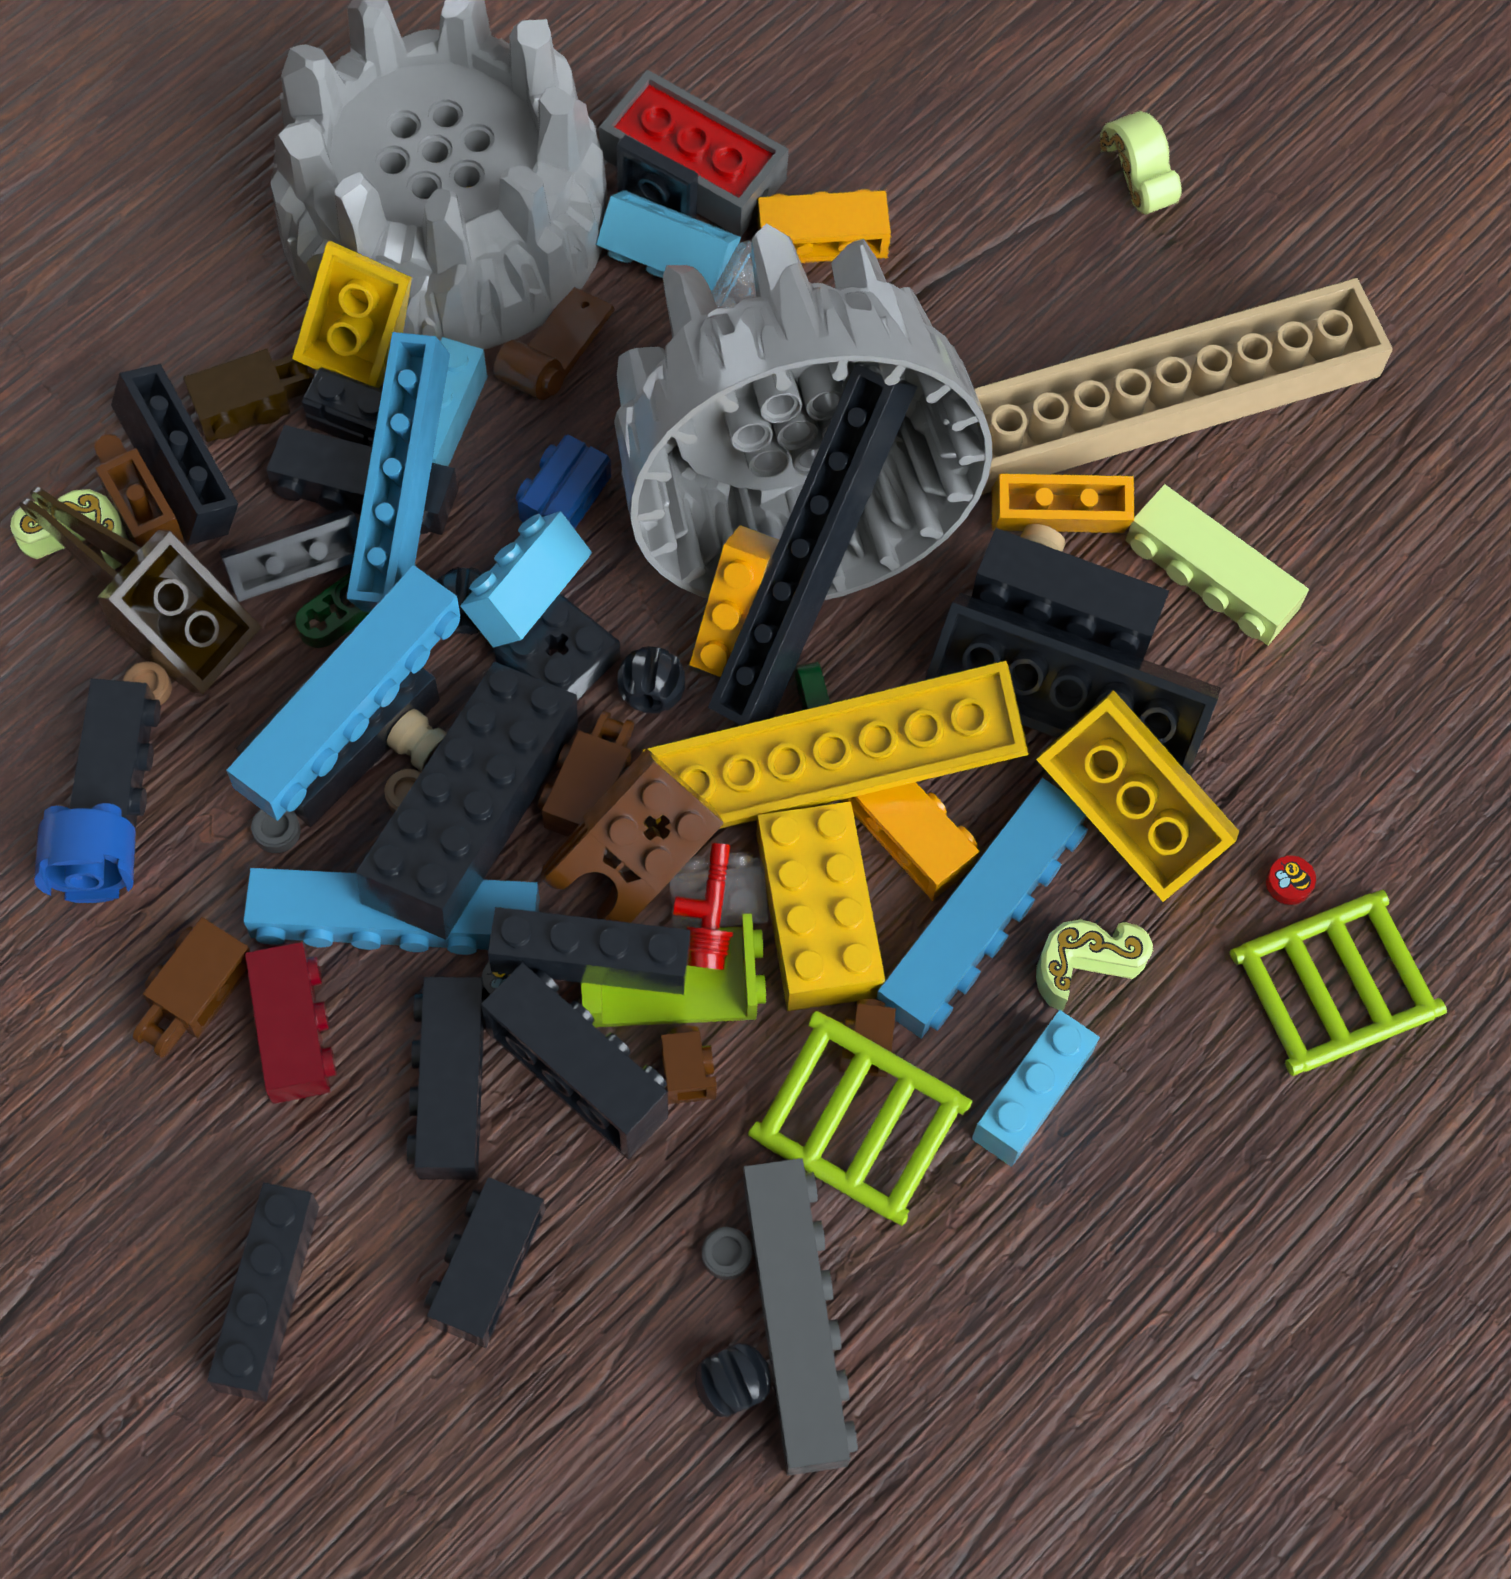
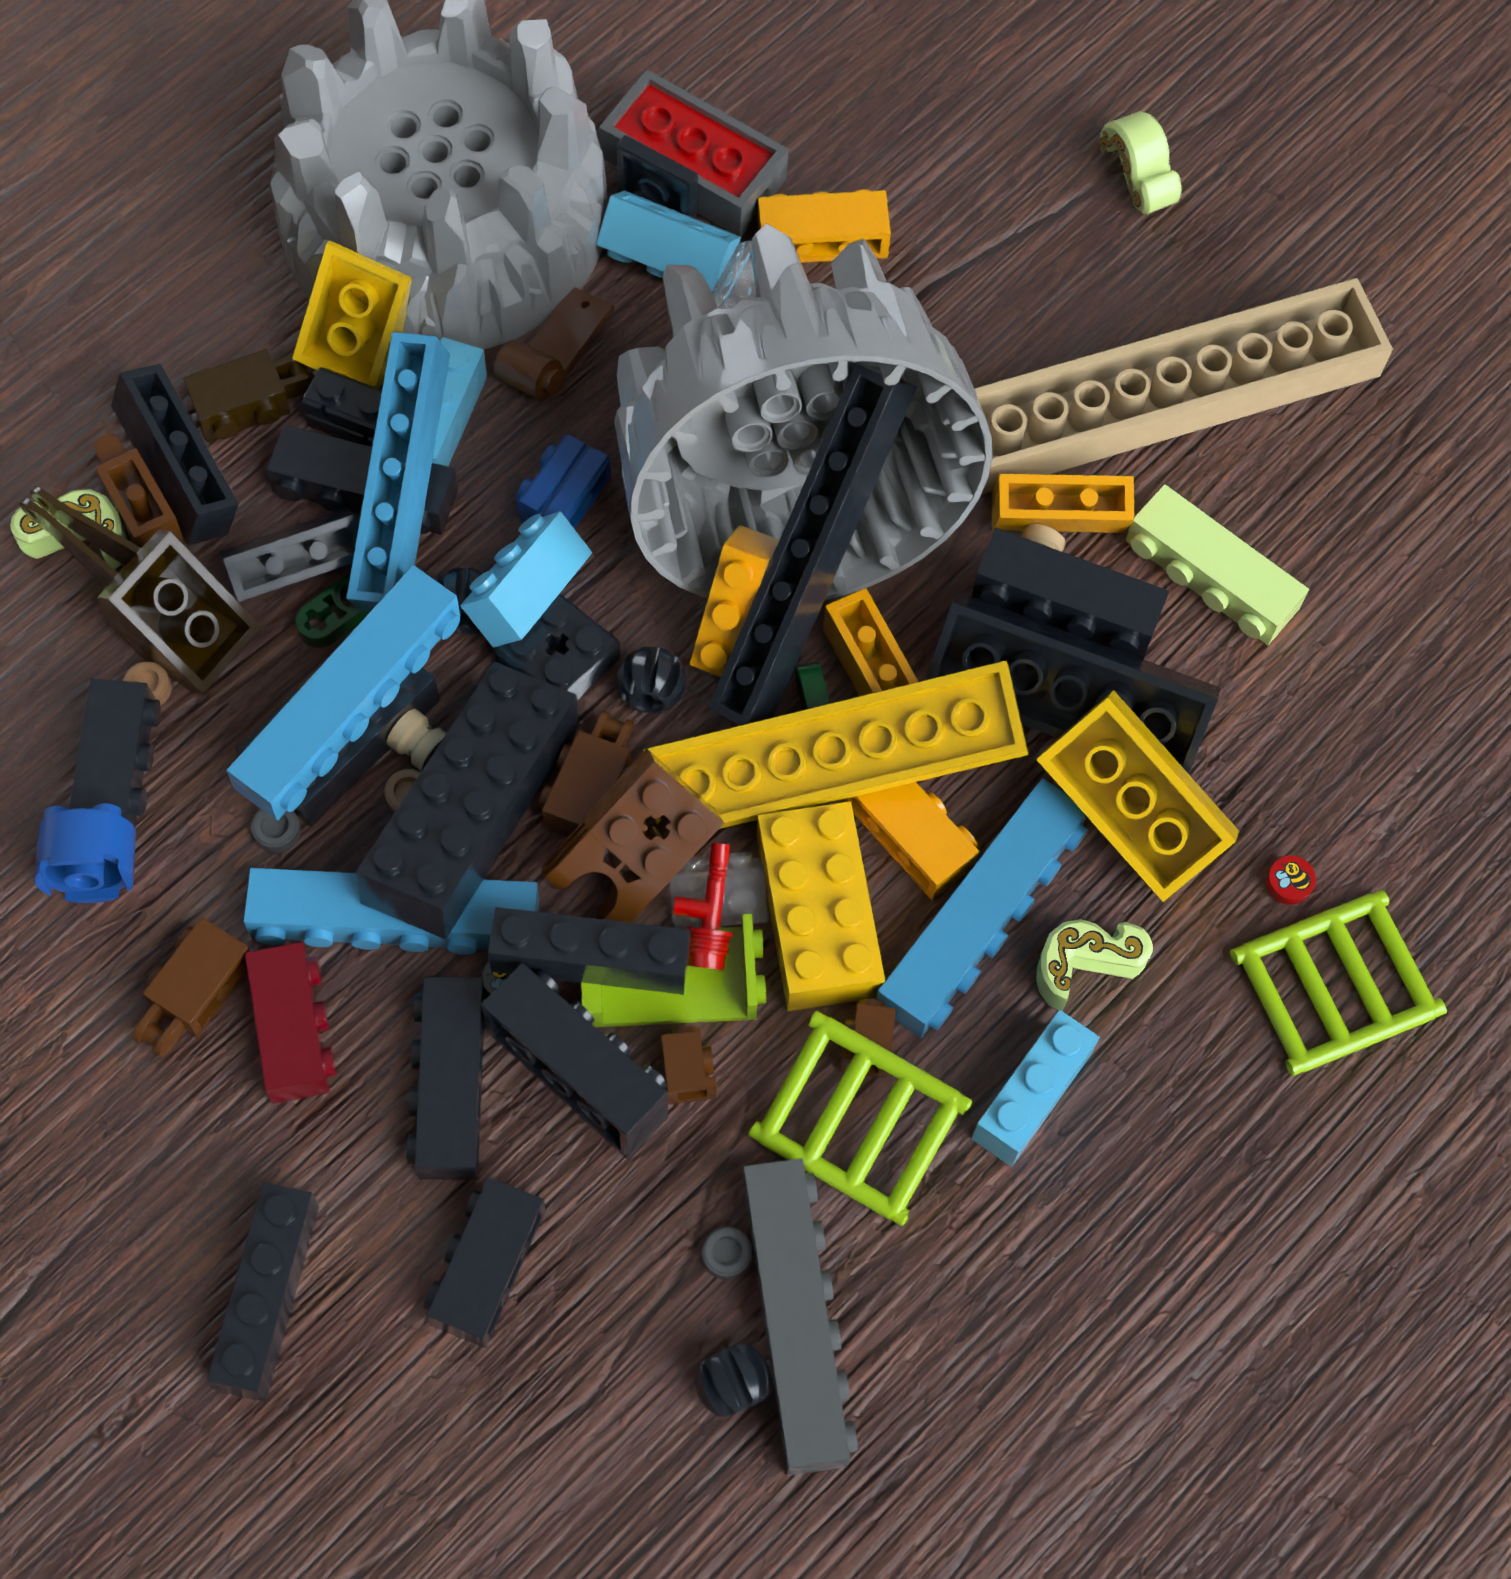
(865, 645): none -> light orange brick

